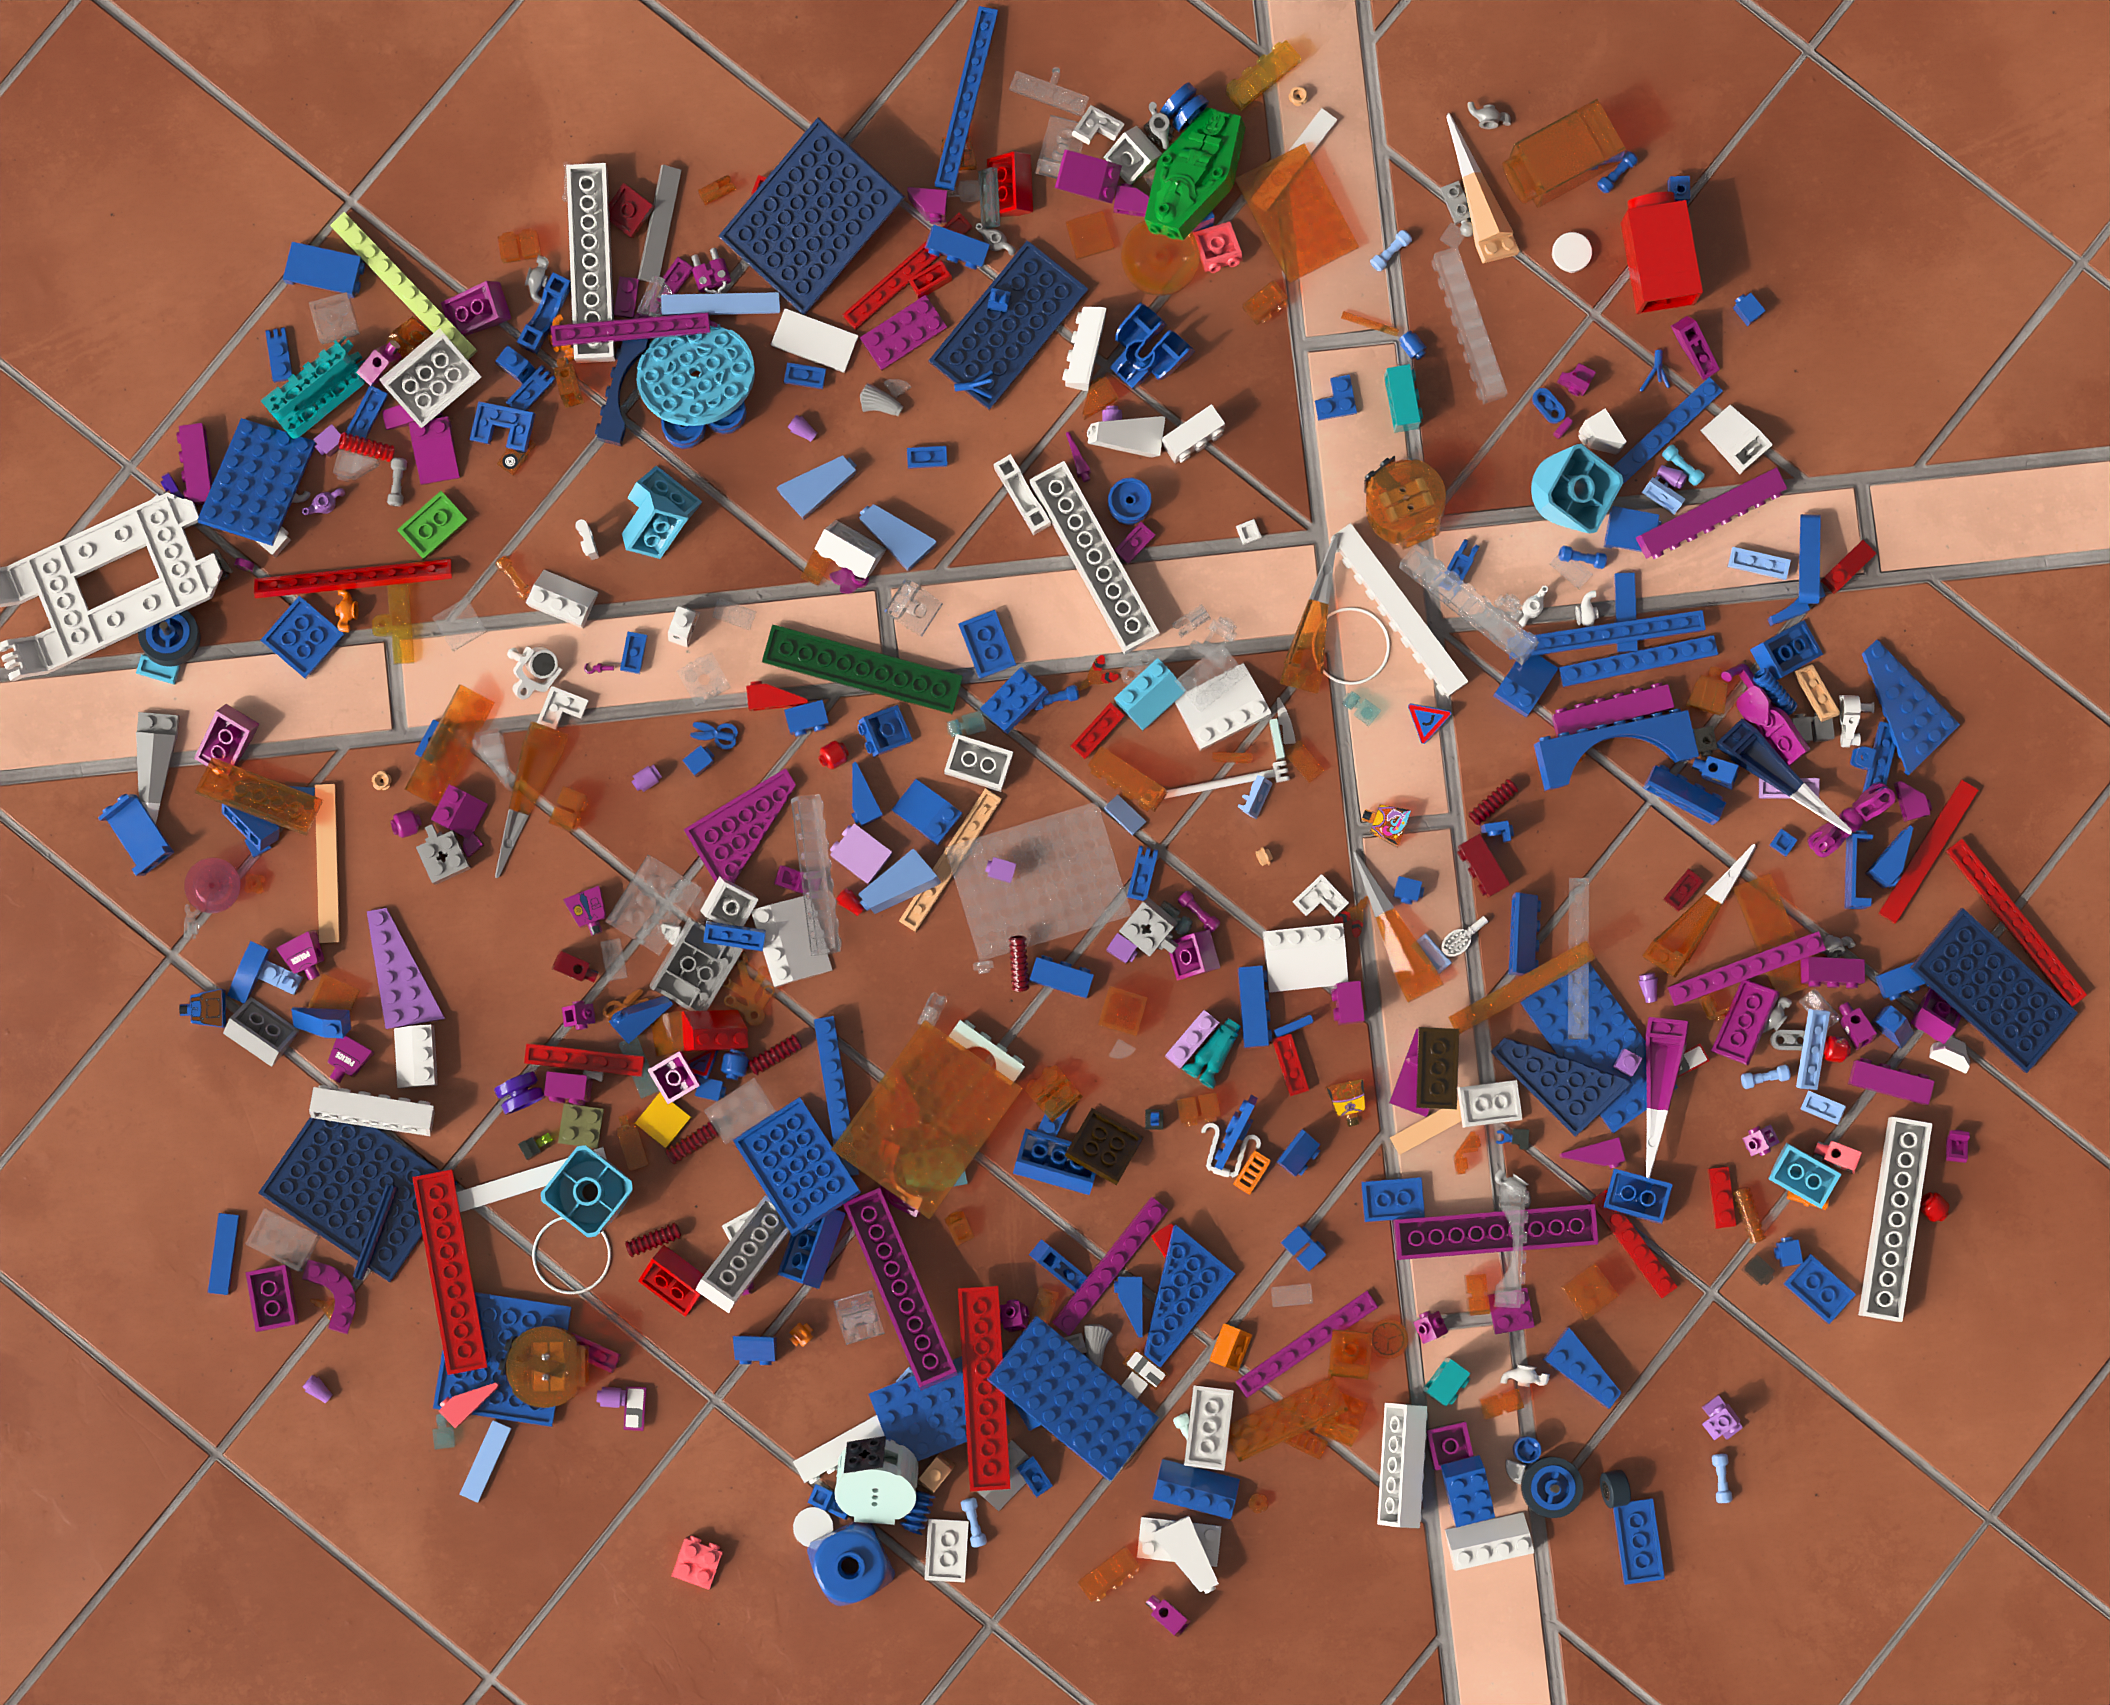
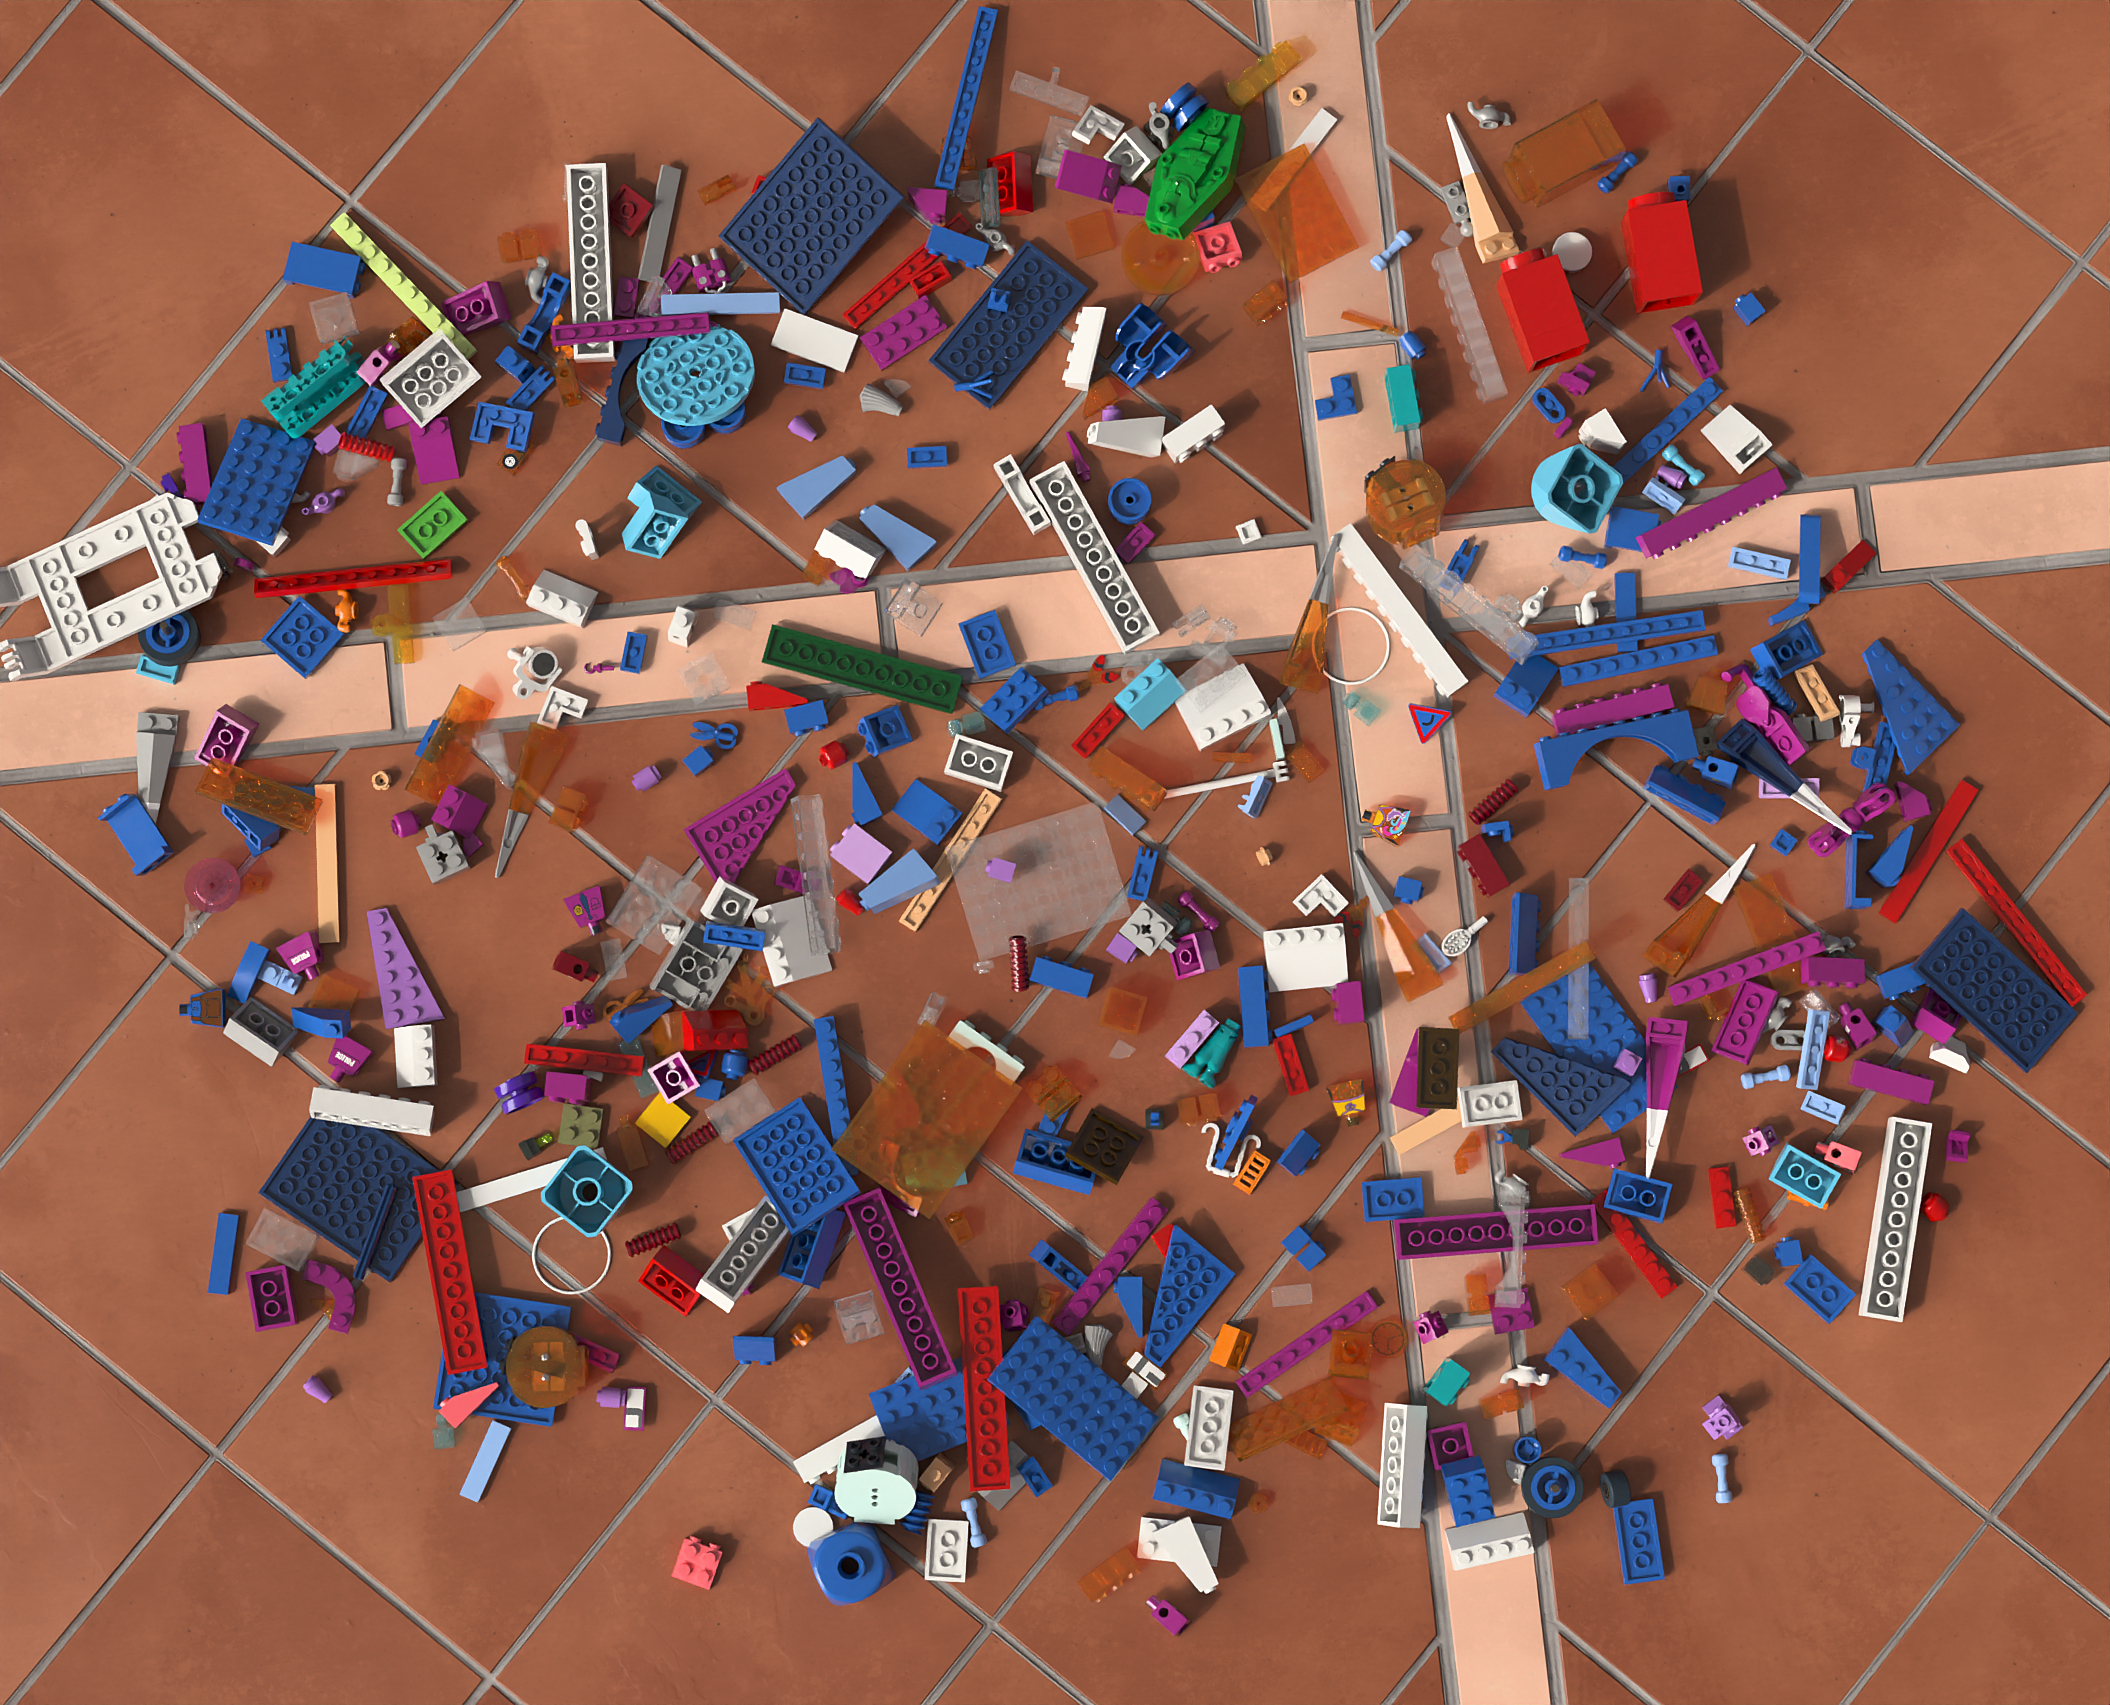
(1541, 309): none -> red container

